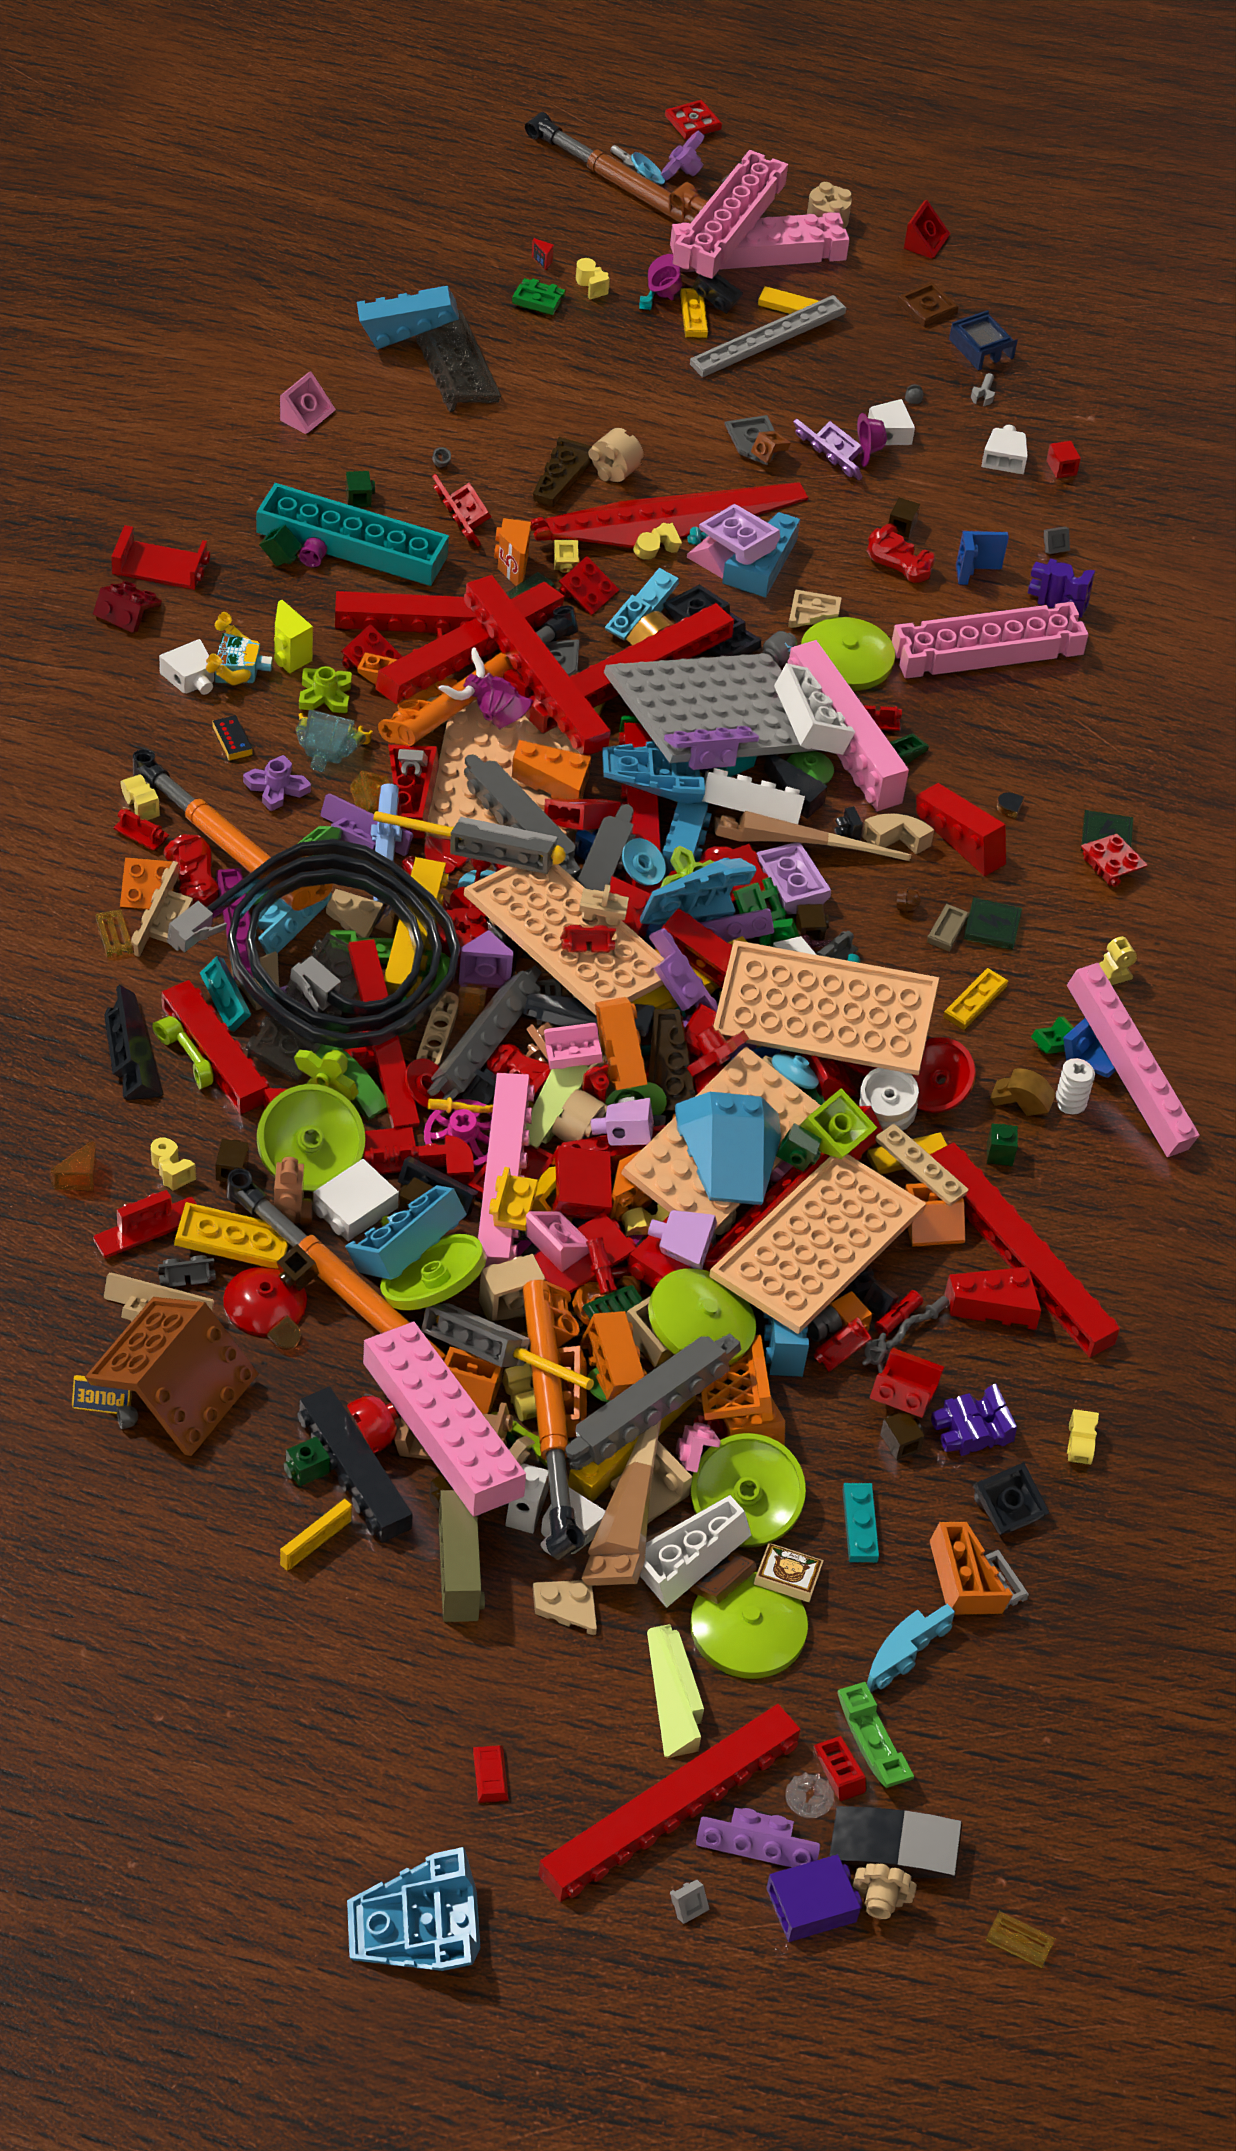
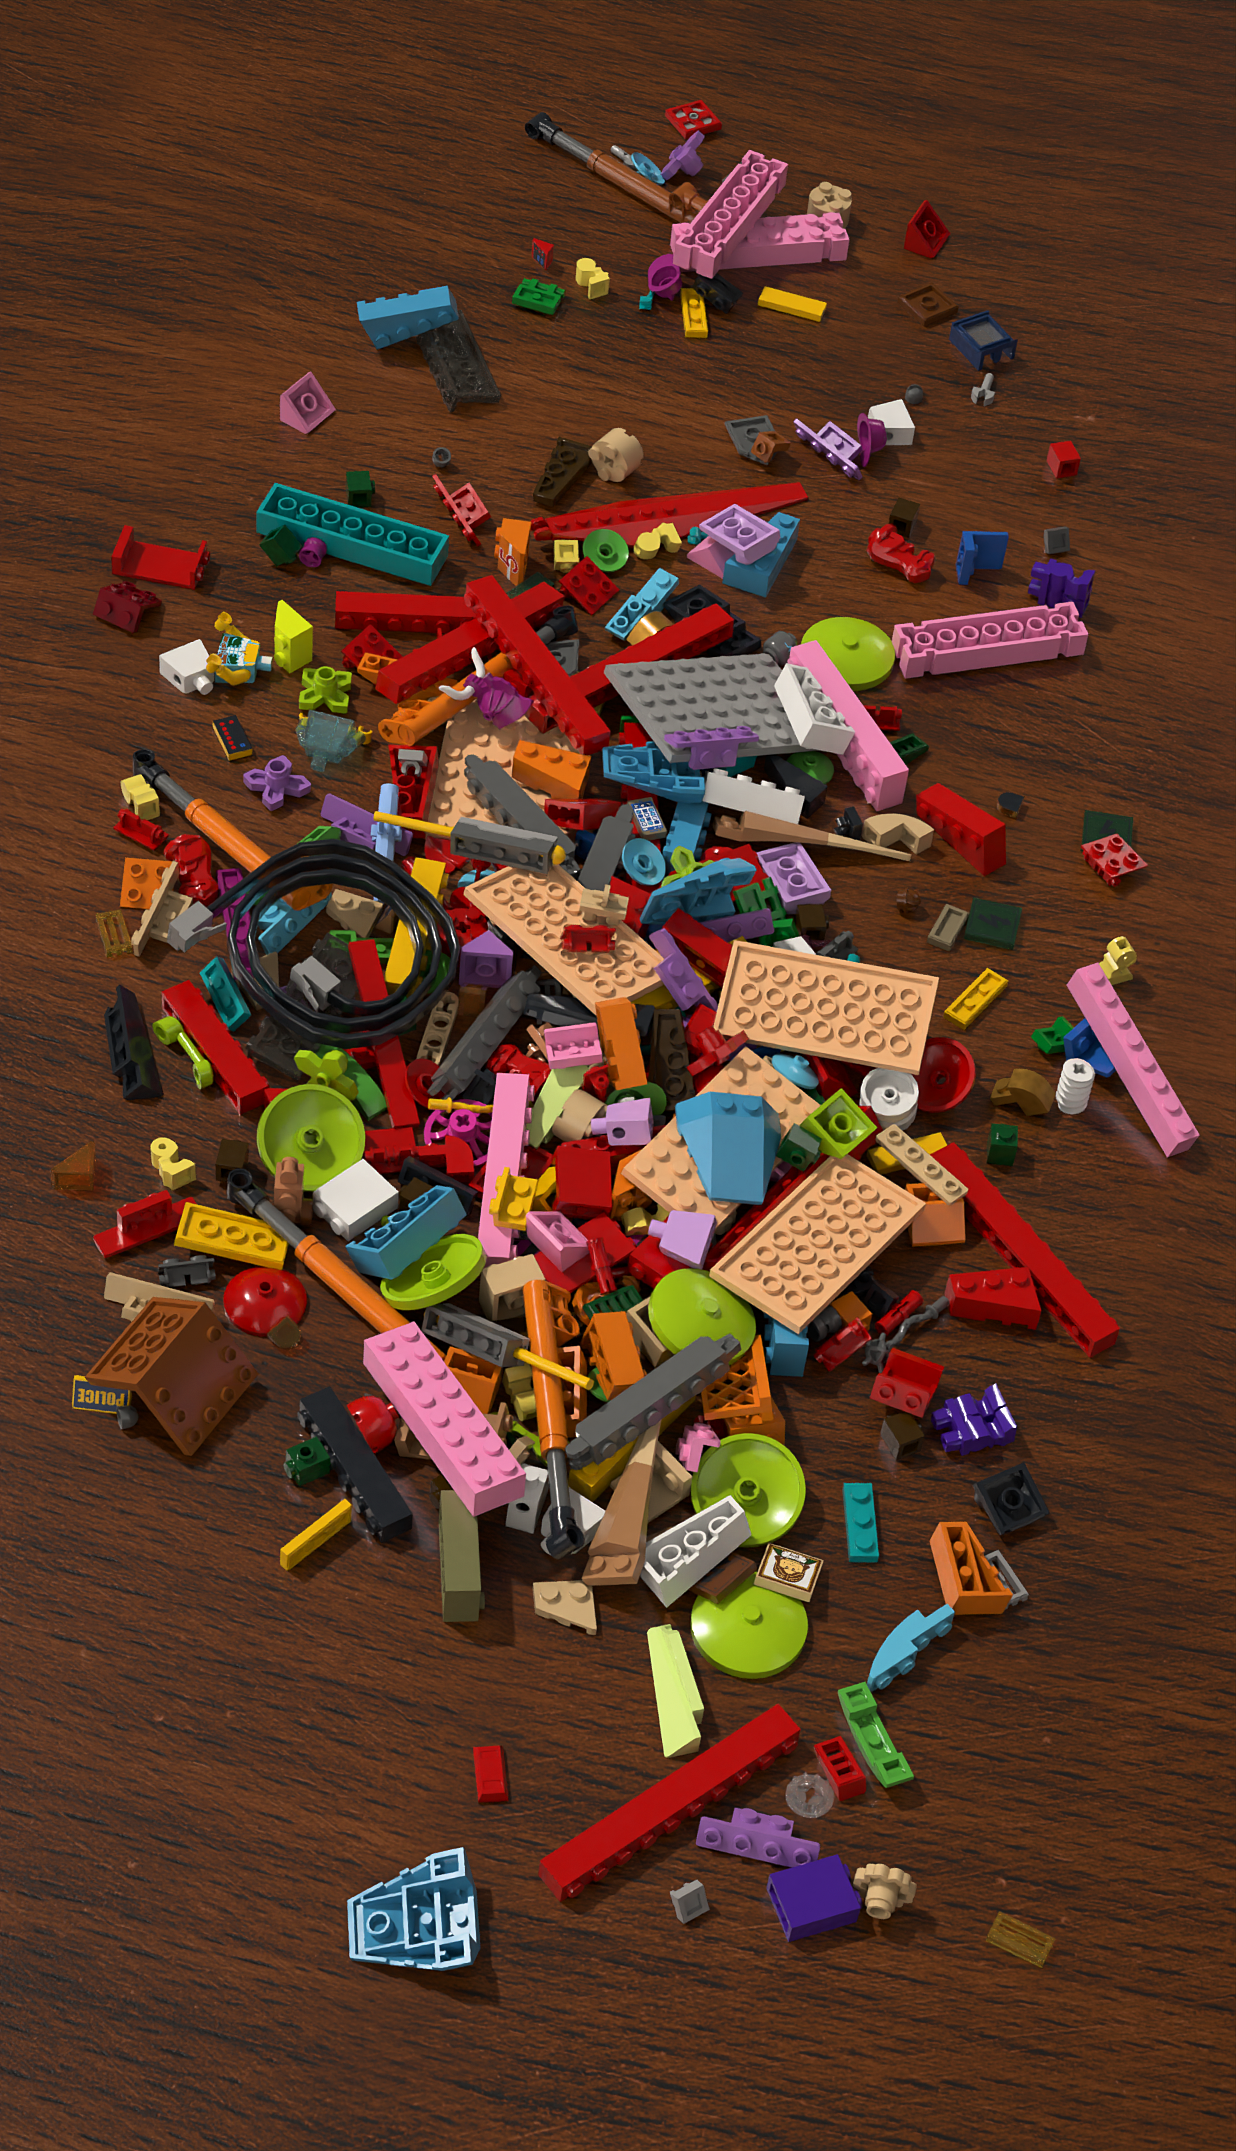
(297, 1268): dark brown brick -> none
(367, 790): clear yellow bracket -> none
(609, 543): none -> bright green dish
(647, 819): none -> tile
(767, 336): light grey tile -> none
(812, 608): tan wing -> none
(899, 1839): slope -> none
(1006, 450): white torso -> none
(1082, 1436): light yellow leg -> none

